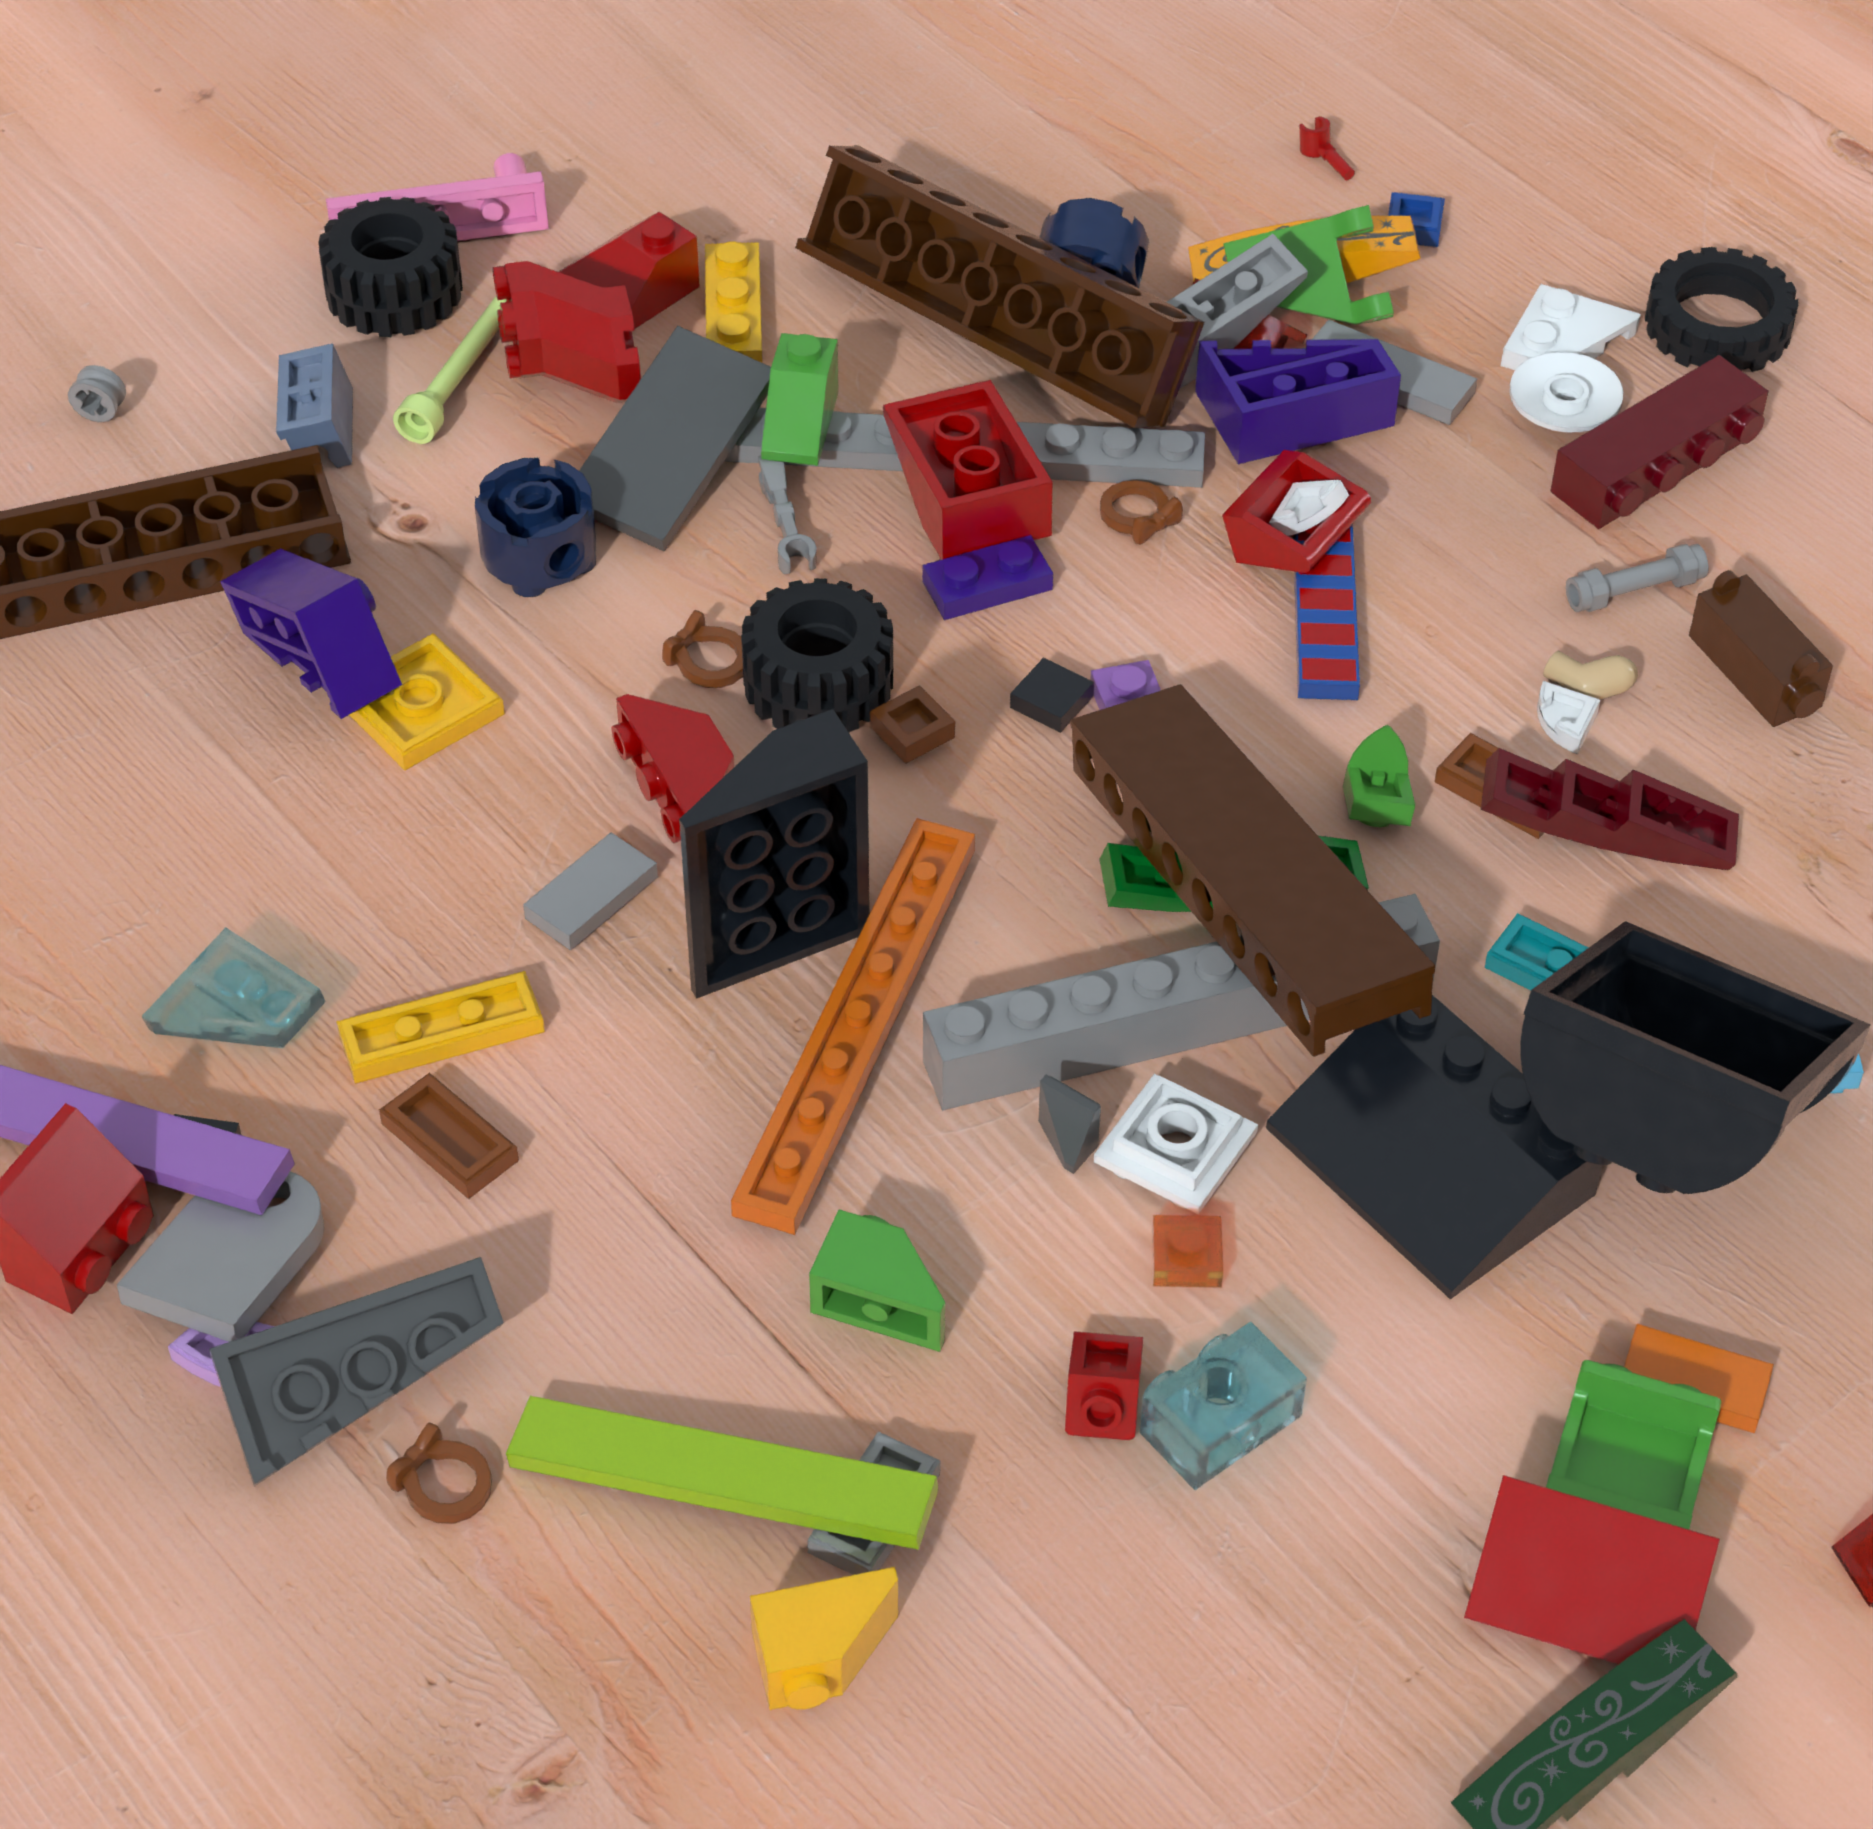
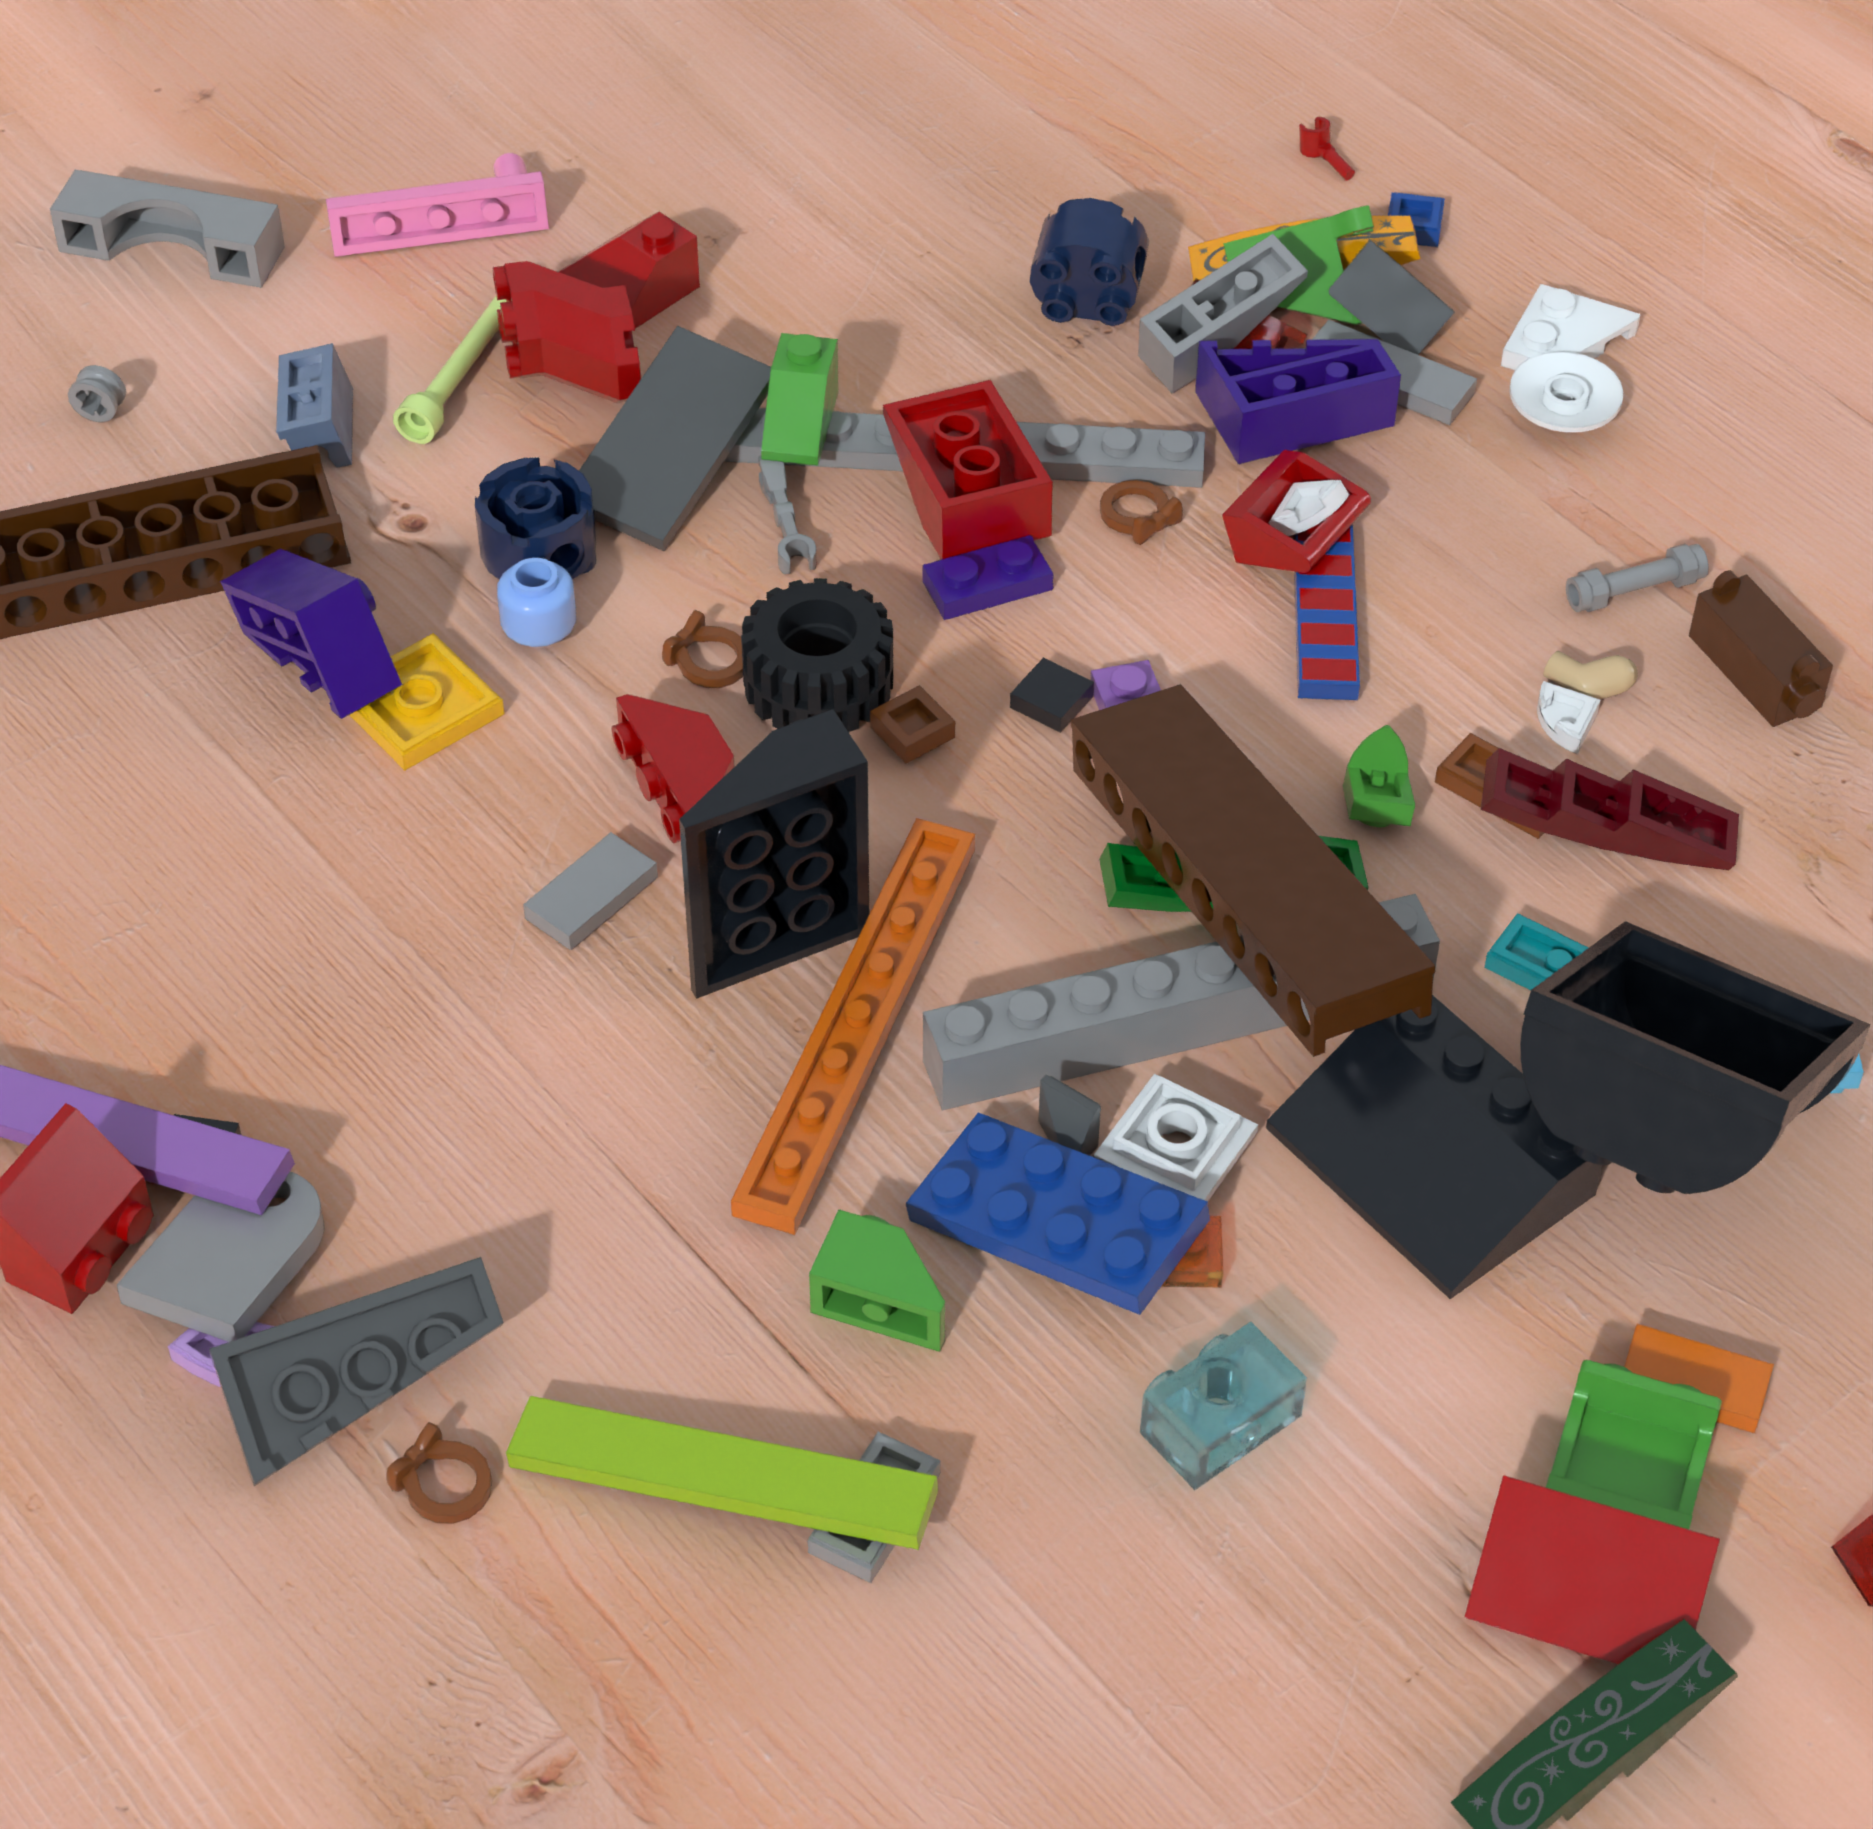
(109, 214): none -> light grey arch
(235, 997): clear light blue wing -> none
(390, 266): black tyre -> none
(440, 1027): yellow tile -> none
(449, 1135): dark orange tile -> none
(536, 602): none -> light blue head
(734, 296): yellow plate -> none
(820, 1635): yellow slope -> none
(1002, 287): reddish brown tile -> none
(1059, 1212): none -> blue plate
(1103, 1385): red bracket -> none
(1390, 300): none -> dark grey panel
(1659, 442): dark red brick -> none
(1726, 275): black tyre -> none

